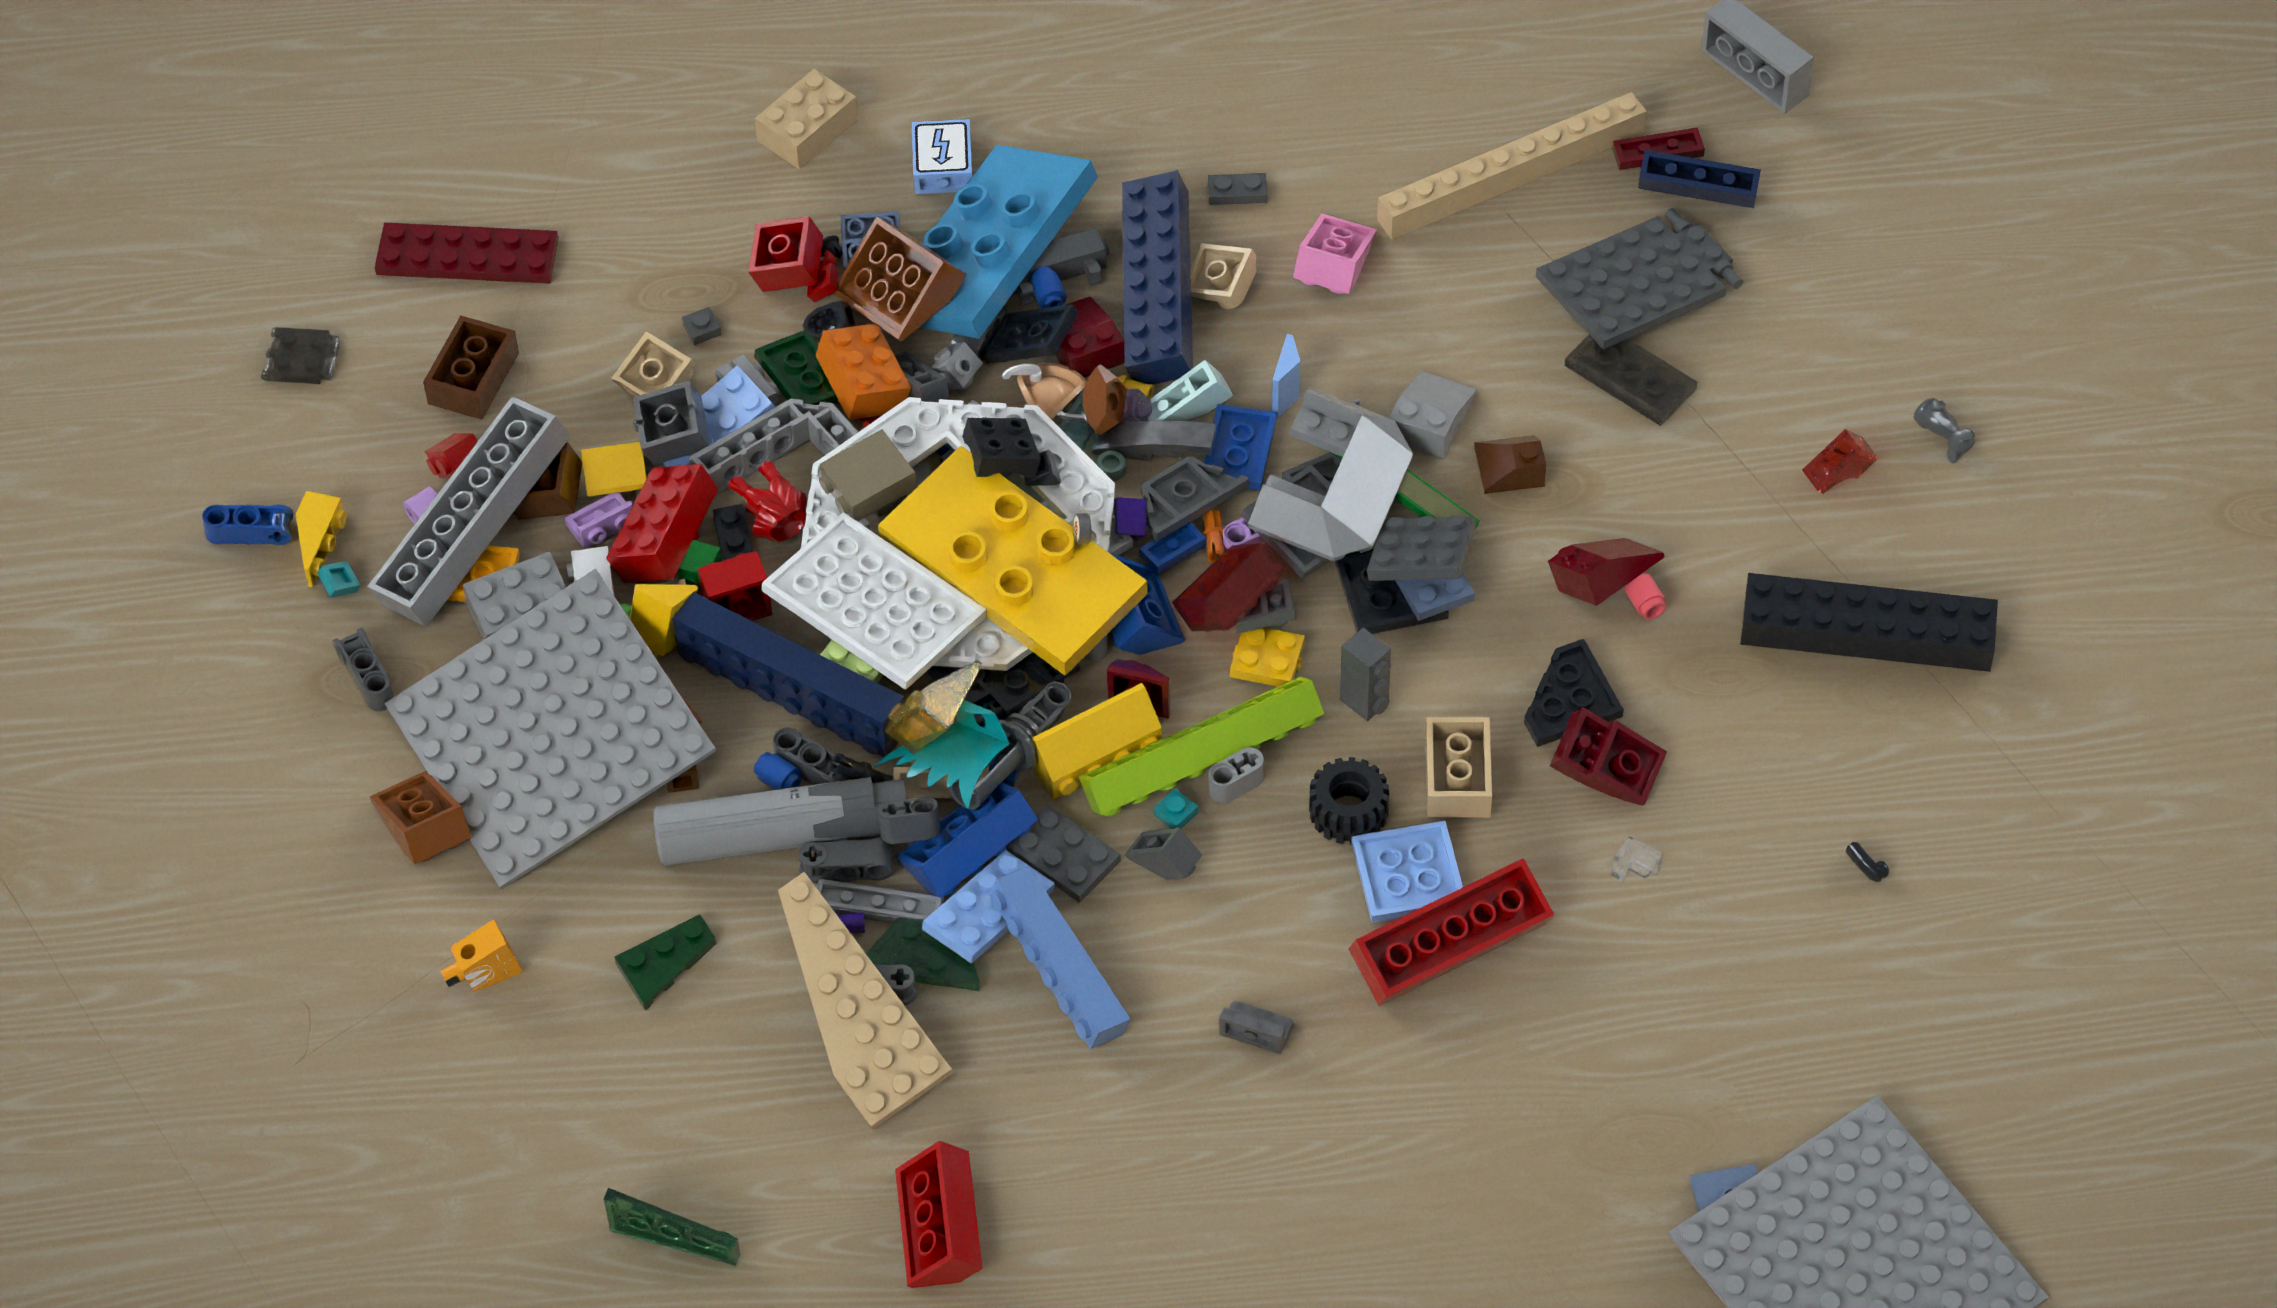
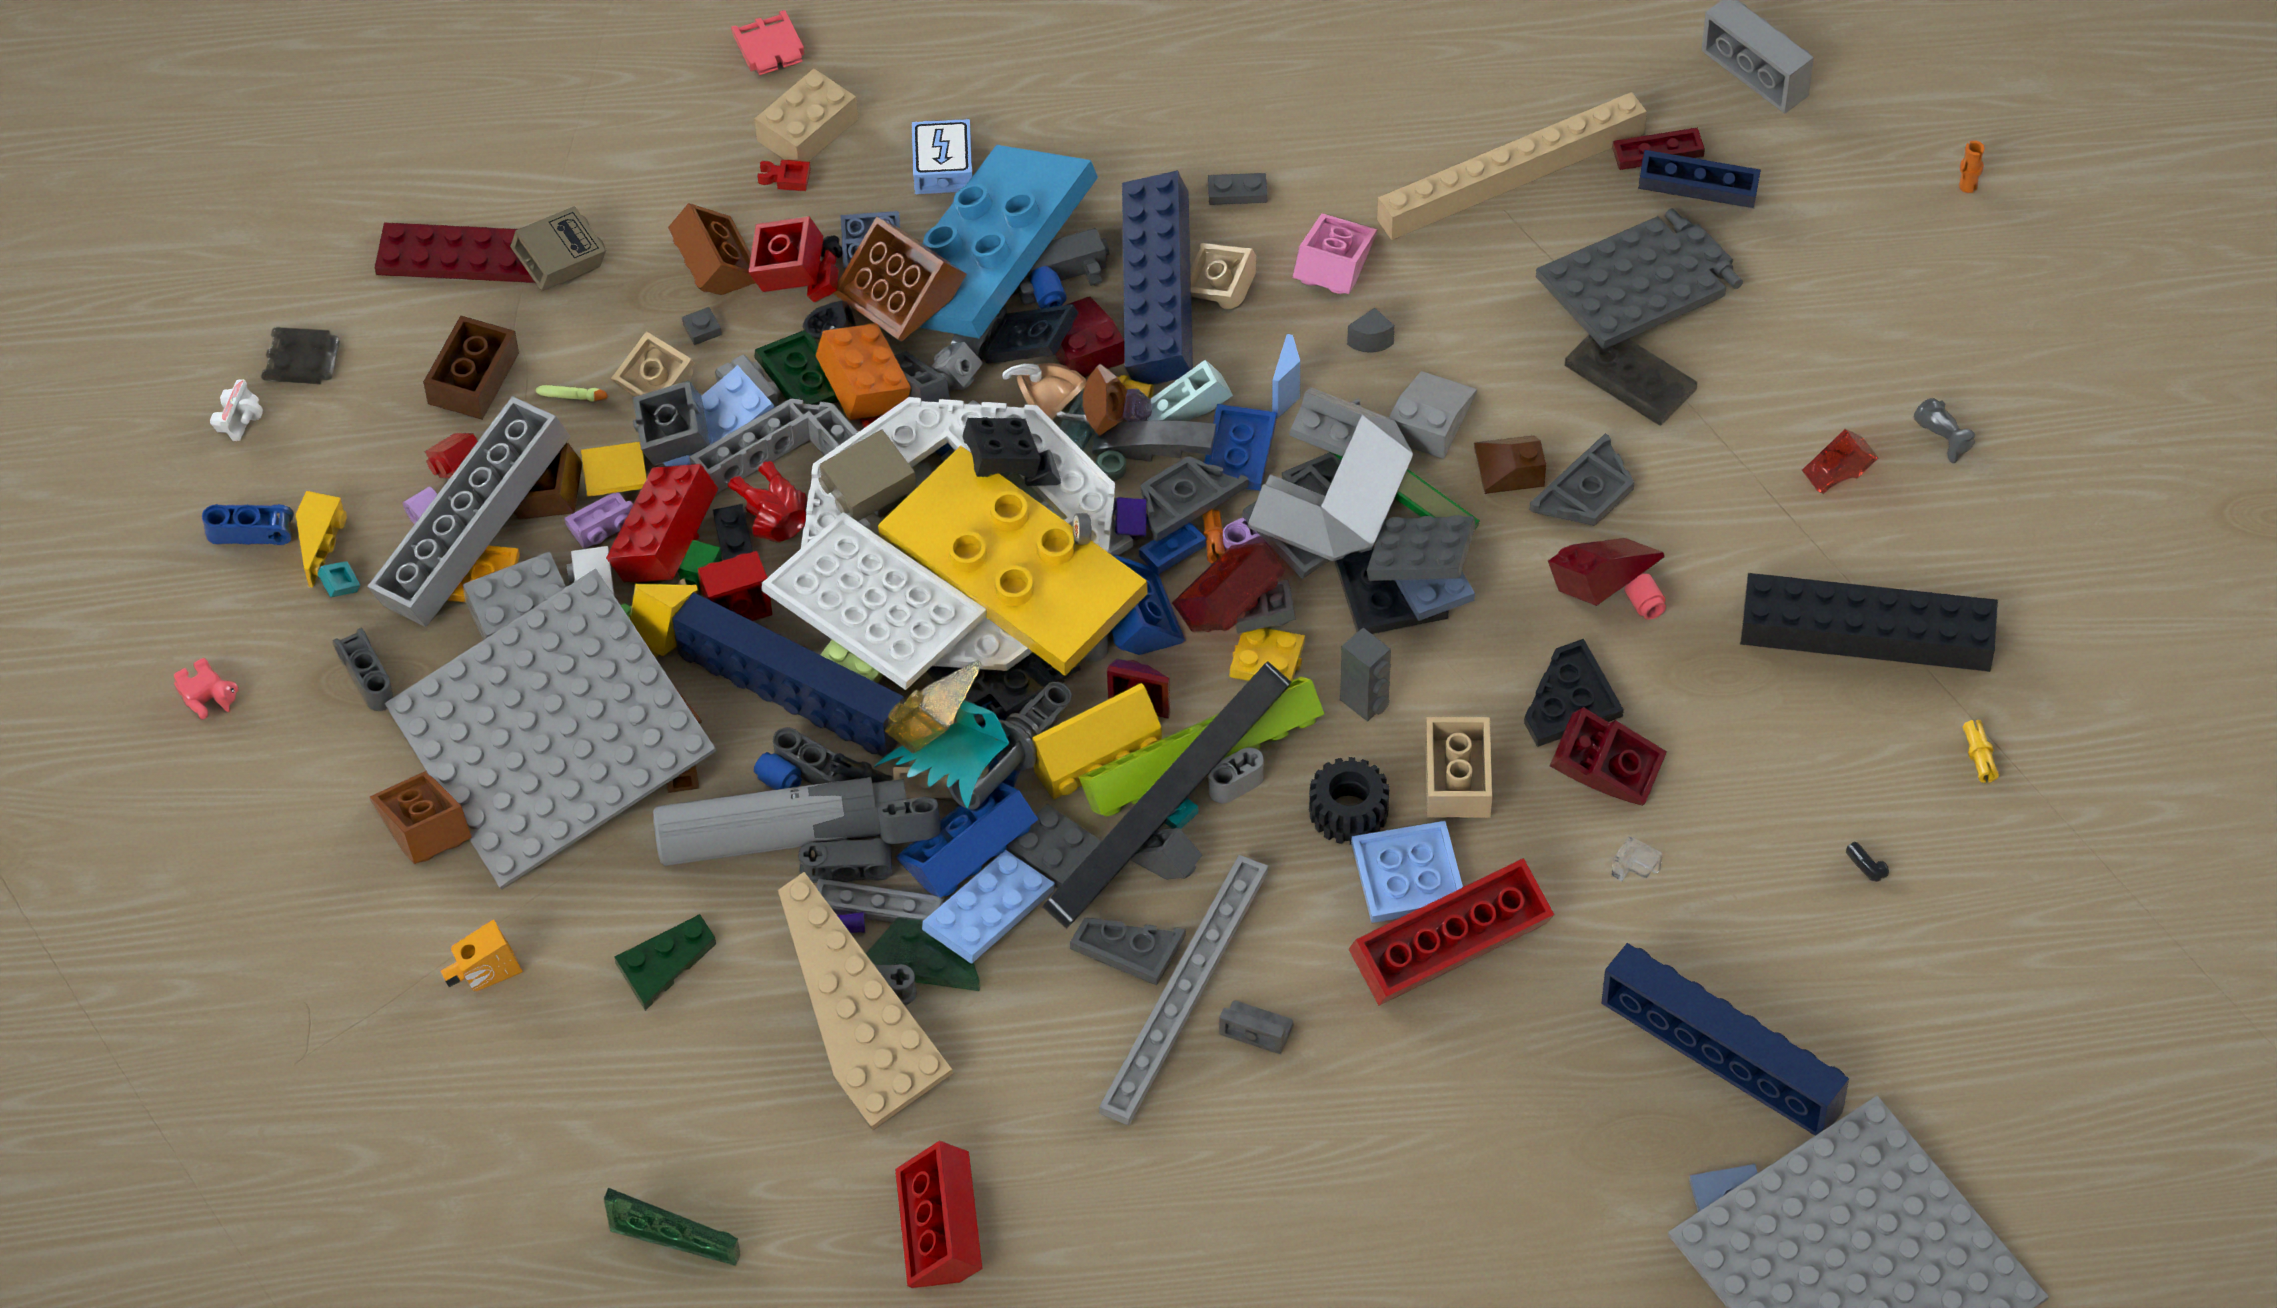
(203, 687): none -> coral animal
(239, 408): none -> white hips
(558, 248): none -> dark tan brick
(591, 394): none -> yellowish green piece
(712, 249): none -> dark orange slope
(769, 44): none -> coral plate
(789, 175): none -> red plate
(1059, 957): medium blue brick -> none
(1131, 949): none -> dark grey wing
(1166, 795): none -> black beam
(1183, 990): none -> light grey plate
(1371, 332): none -> dark grey brick
(1587, 486): none -> dark grey wing
(1724, 1040): none -> dark blue brick
(1971, 166): none -> orange pin
(1980, 751): none -> yellow pin

